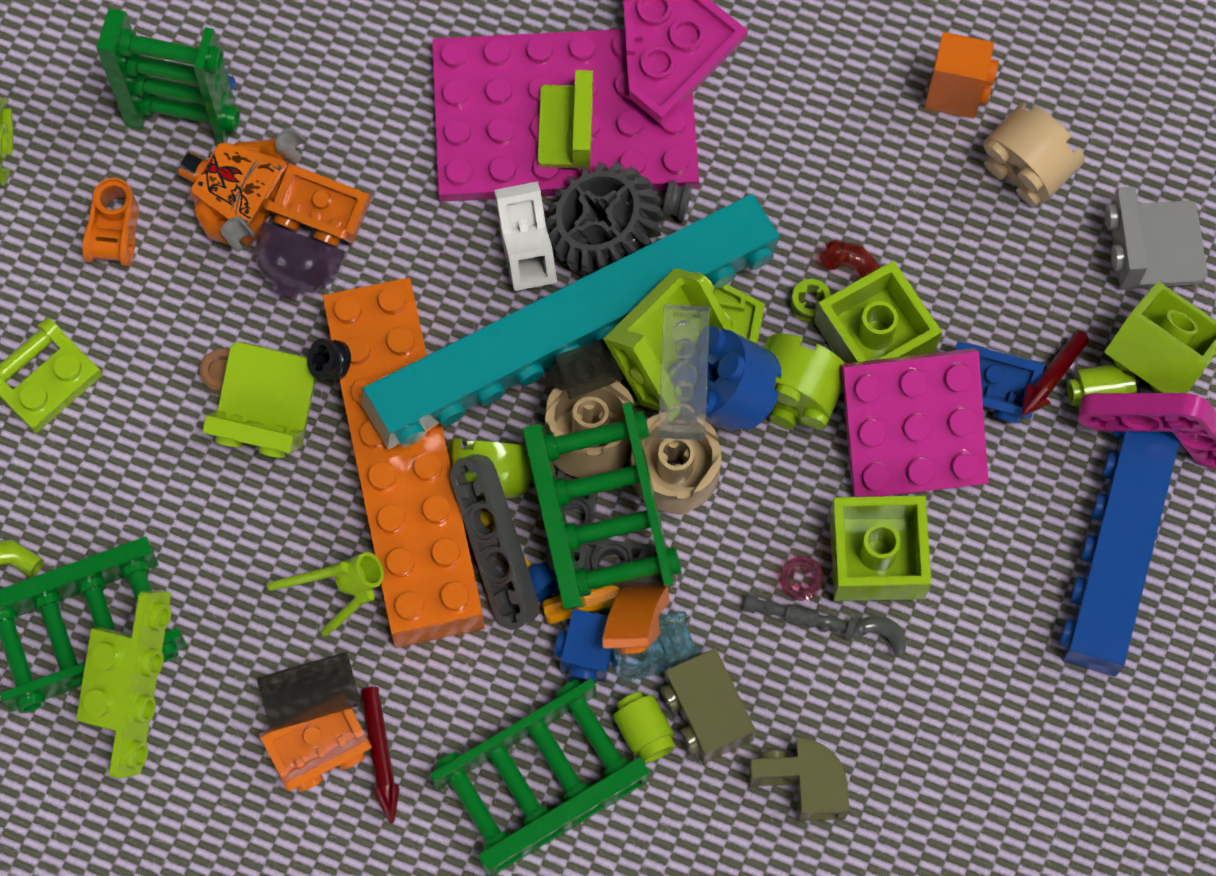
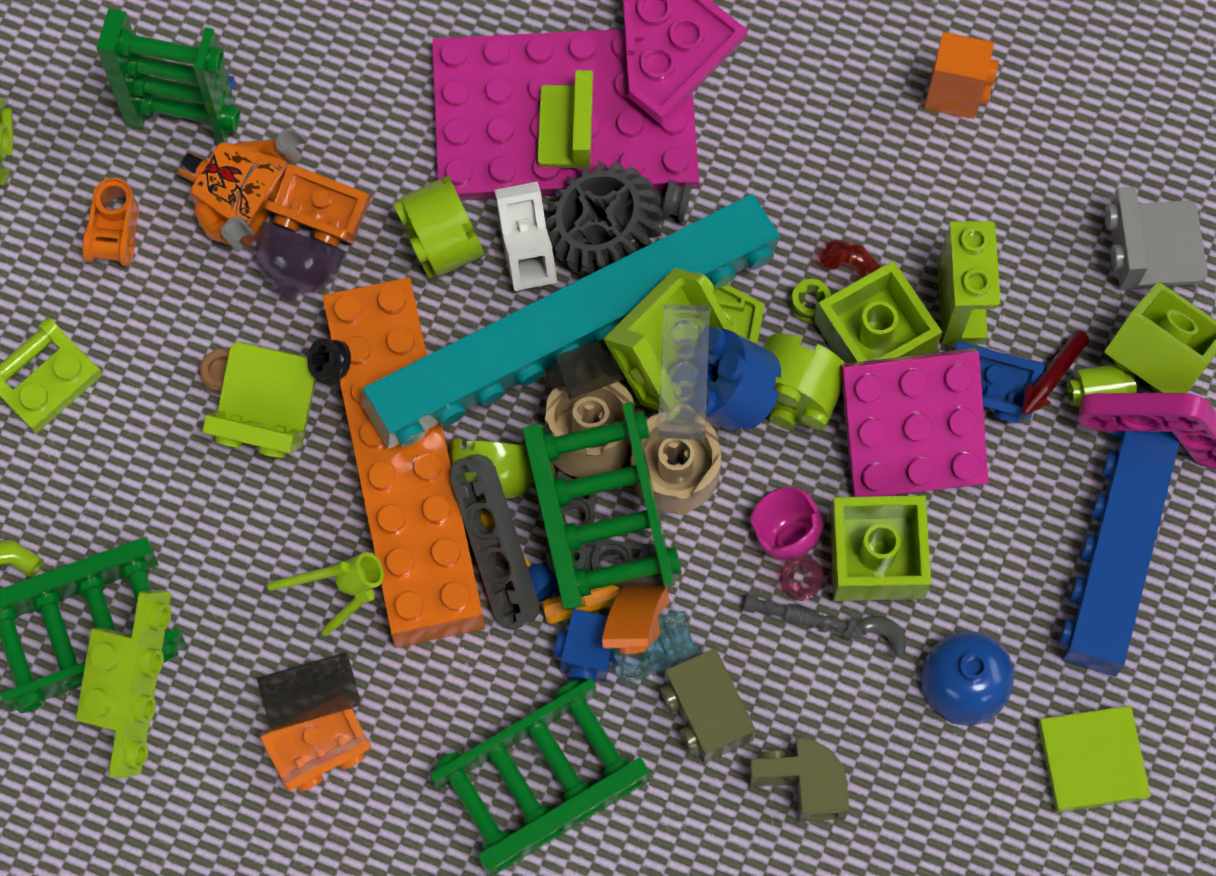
(386, 789): dark red piece -> none
(439, 228): none -> lime brick
(644, 727): lime brick -> none
(787, 523): none -> dark pink hair
(967, 281): none -> lime panel
(967, 678): none -> blue cylinder
(1032, 153): tan brick -> none
(1094, 759): none -> lime tile

